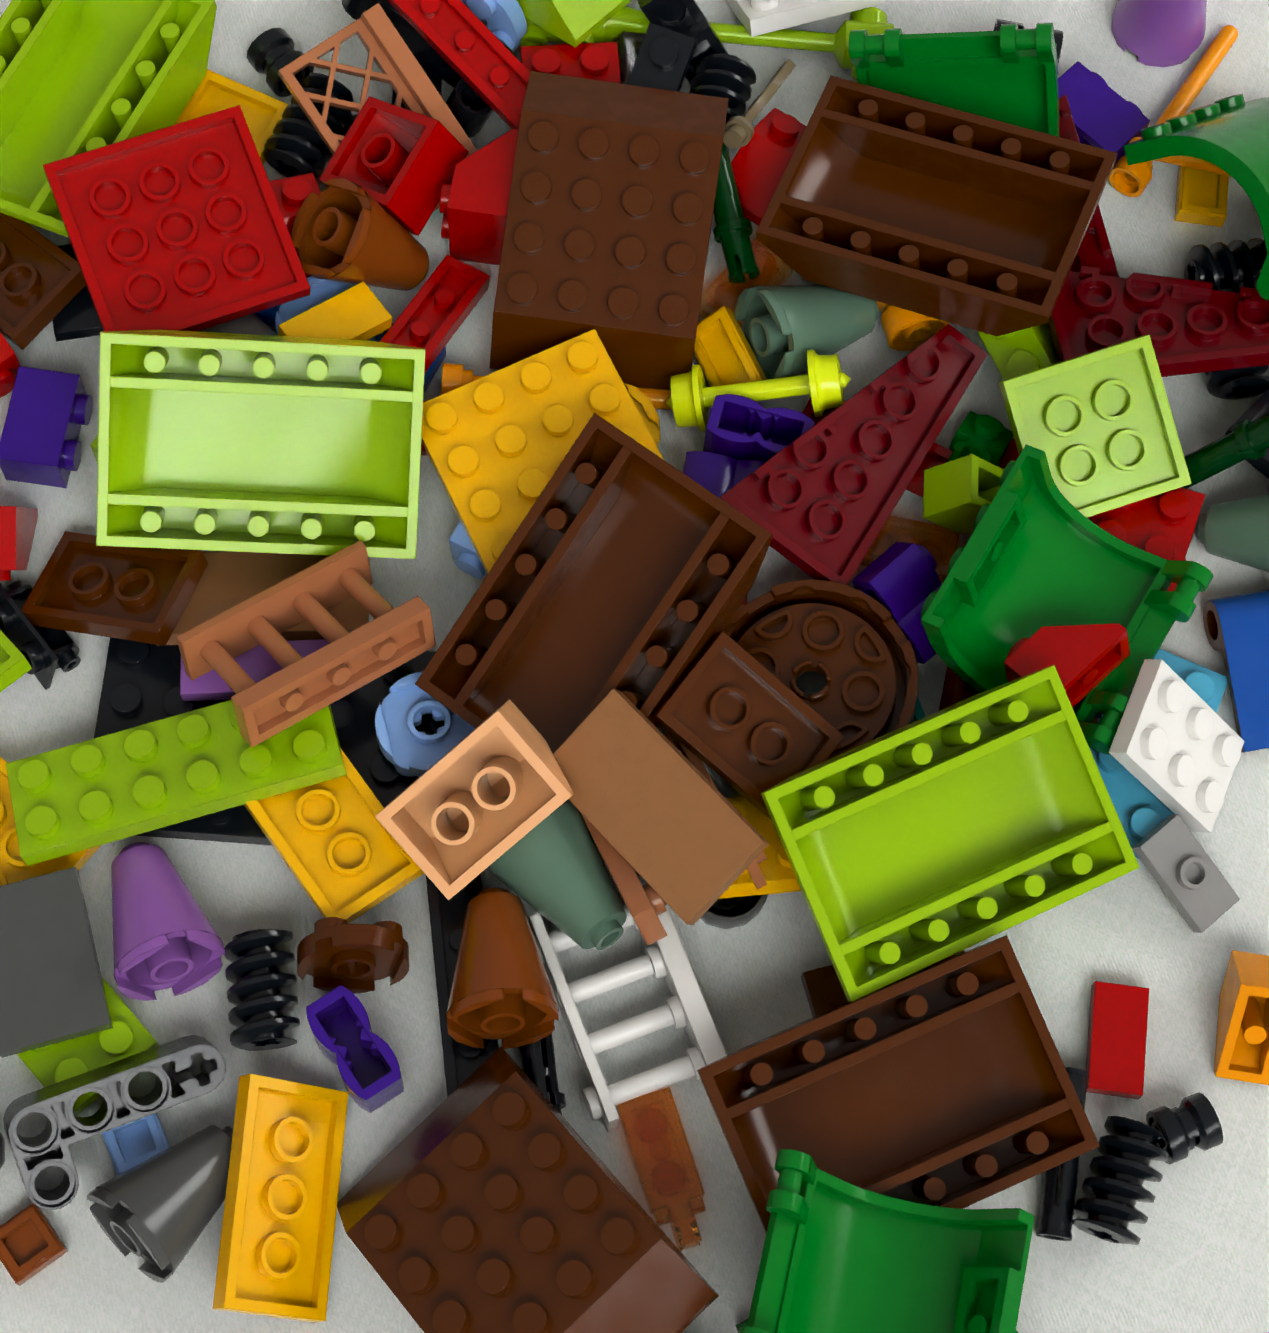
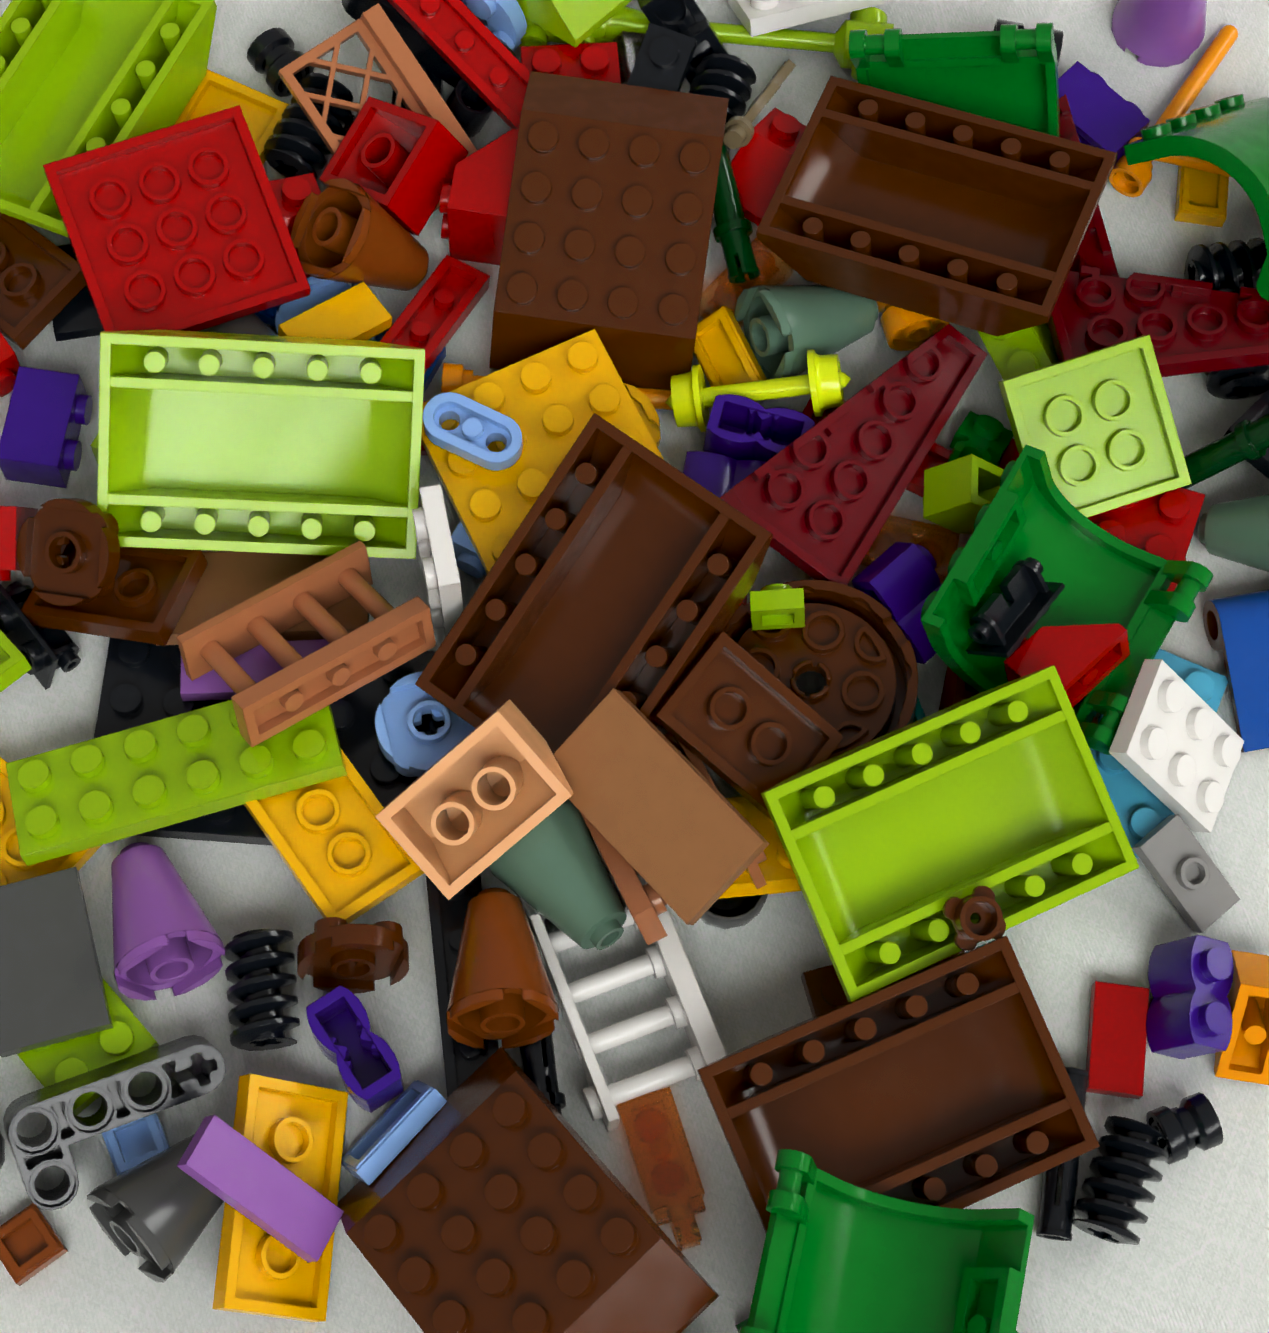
(96, 548): none -> reddish brown plate
(260, 1188): none -> medium lavender tile
(393, 1131): none -> light blue tile
(438, 559): none -> white plate
(475, 431): none -> light blue plate
(777, 607): none -> lime plate
(990, 922): none -> reddish brown plate
(1004, 624): none -> black hinge
(1190, 997): none -> dark purple brick

